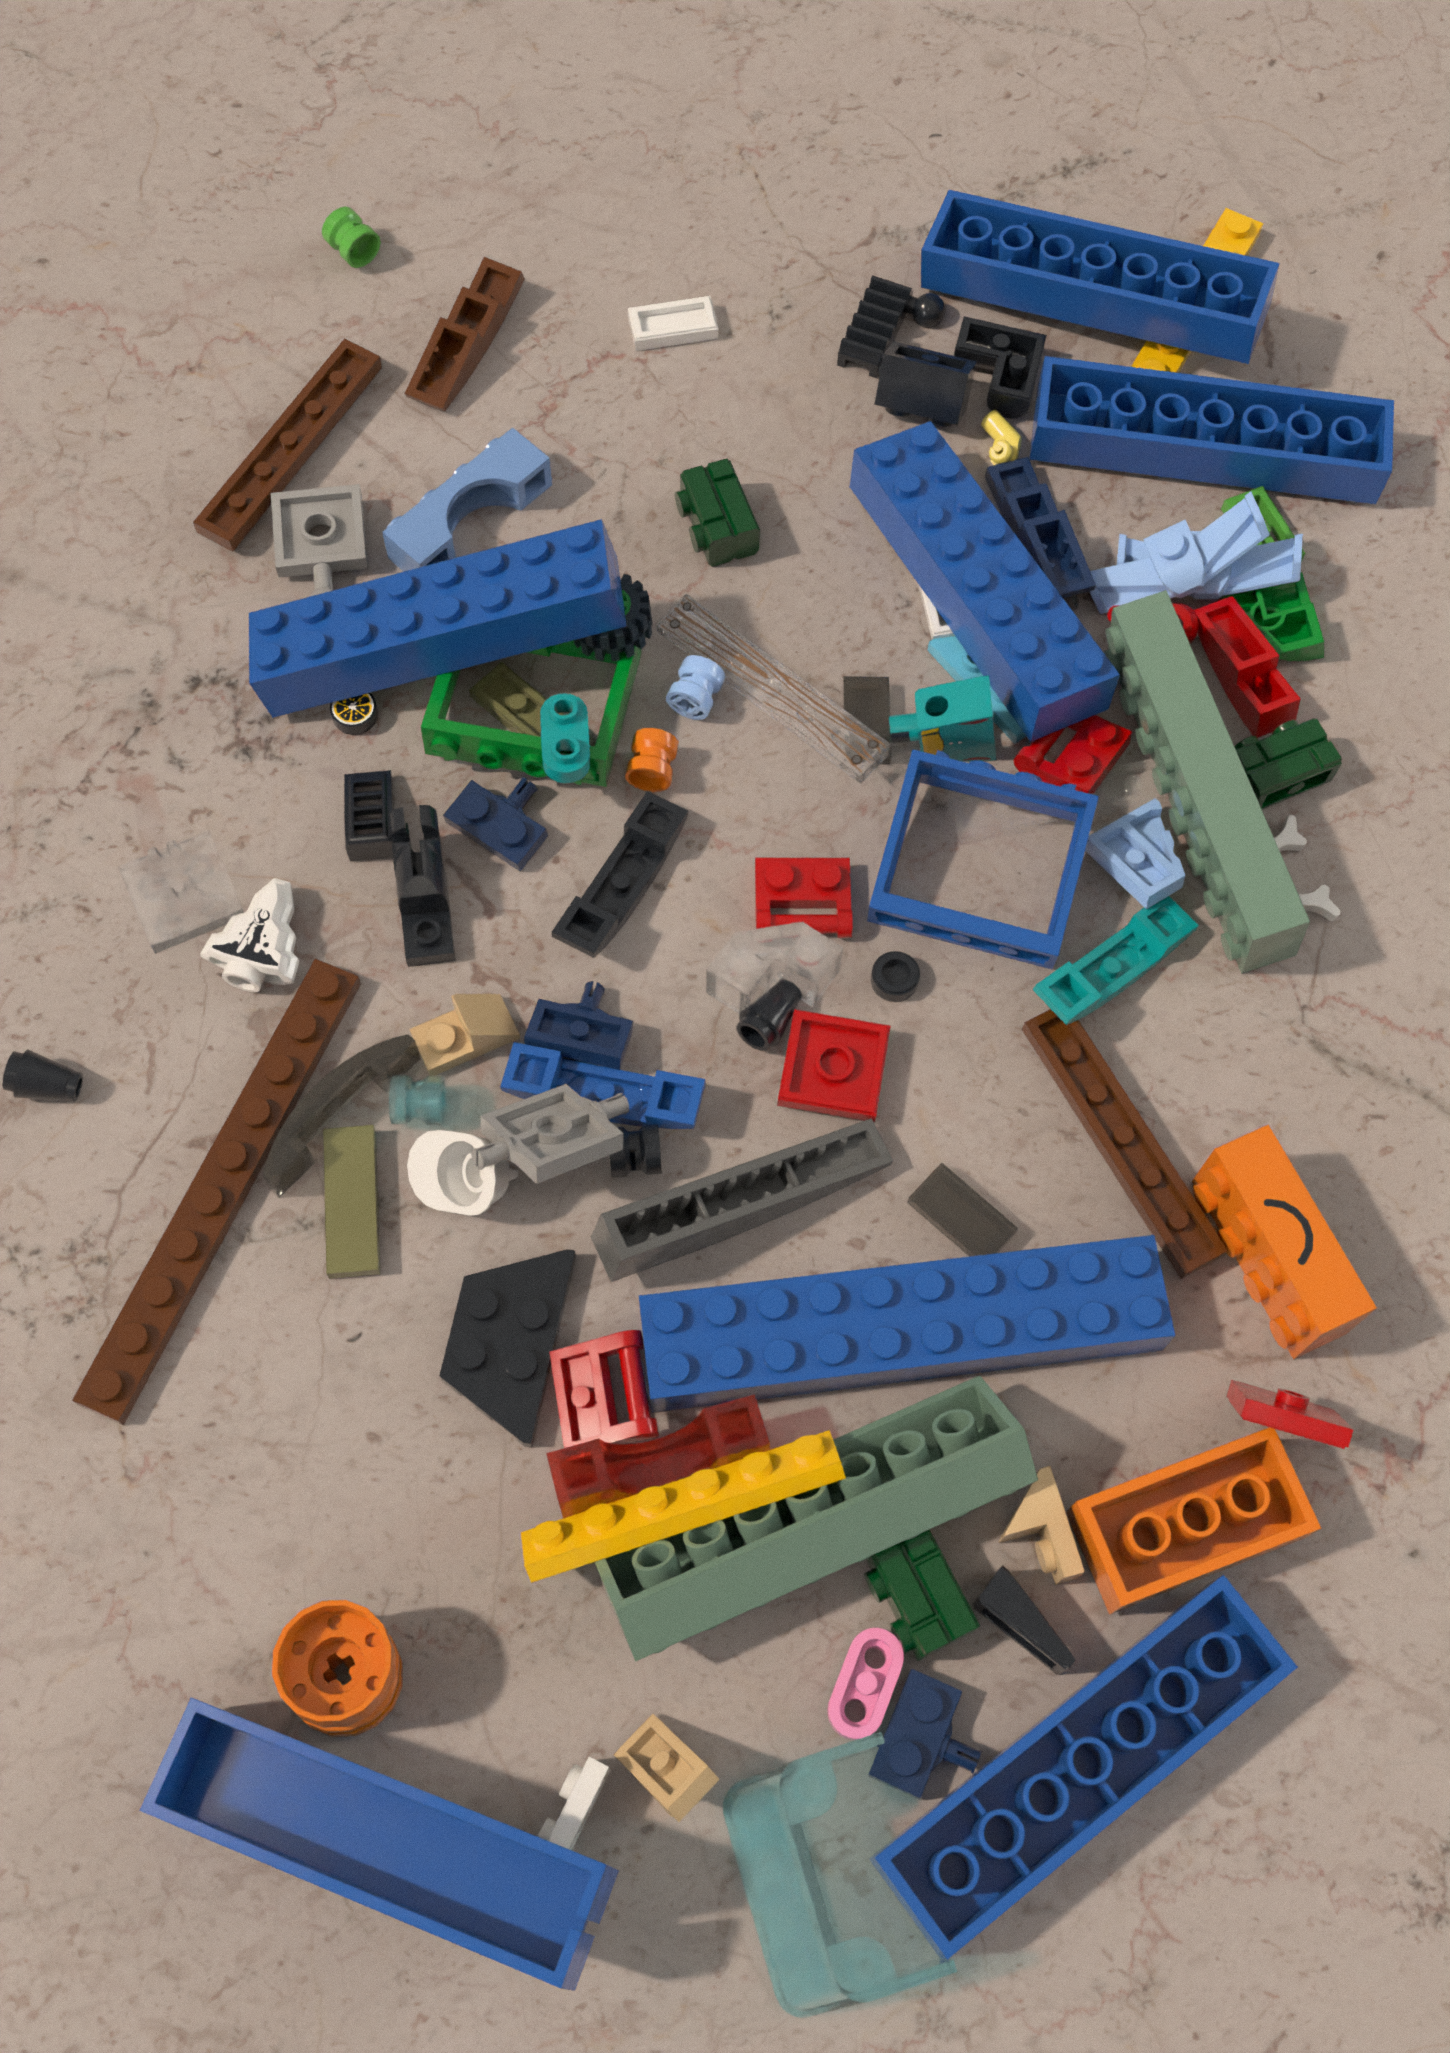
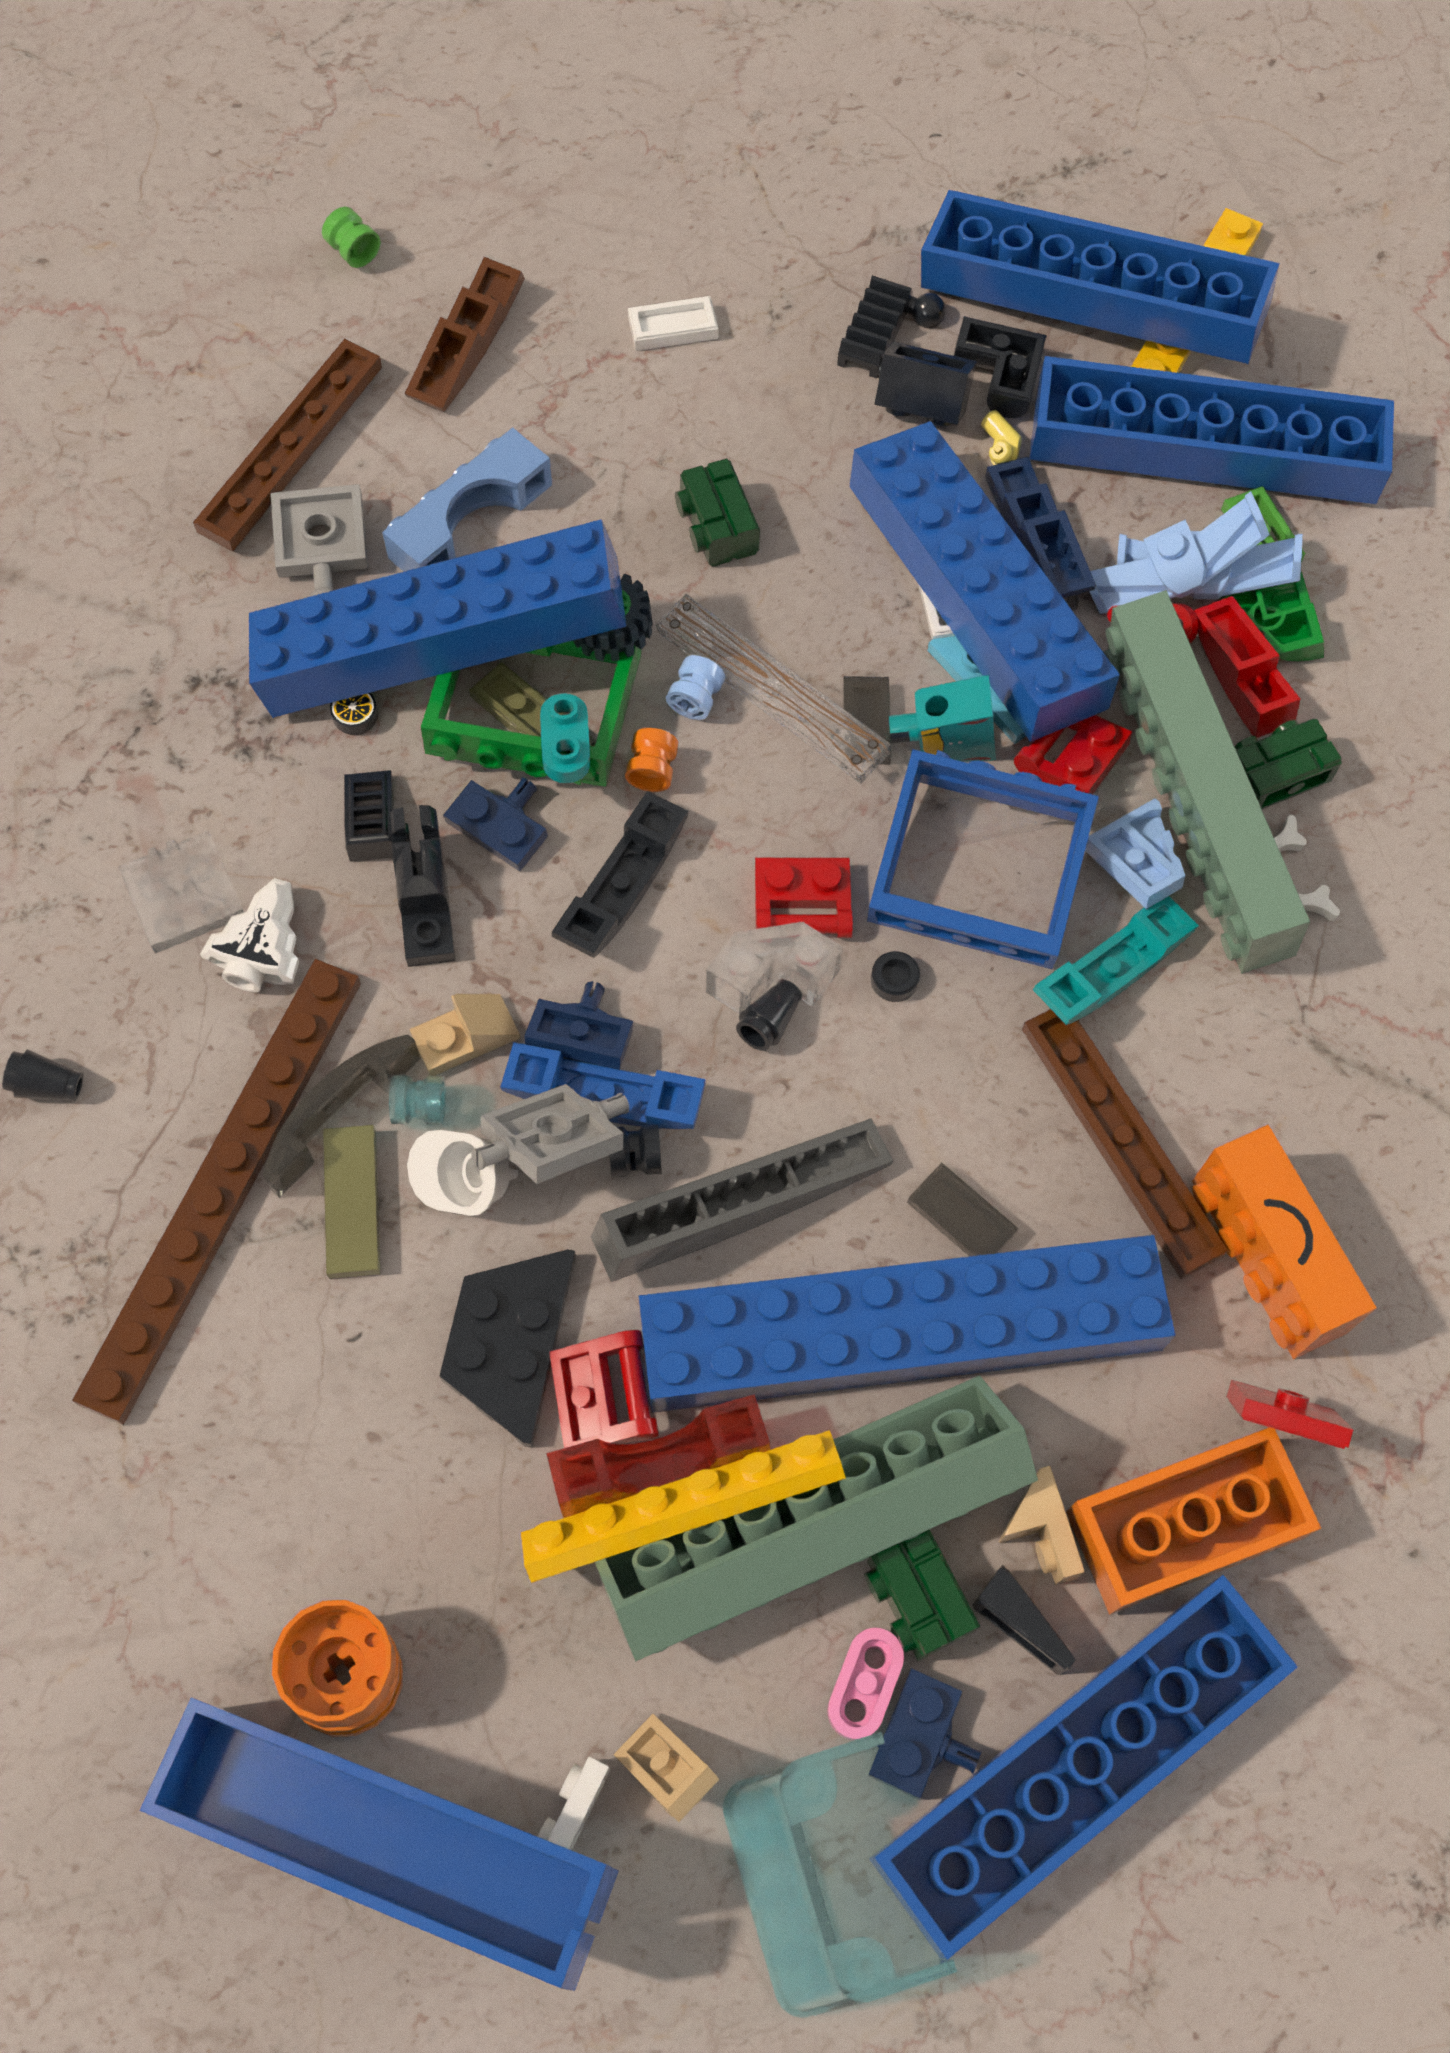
(834, 1065): red plate -> none

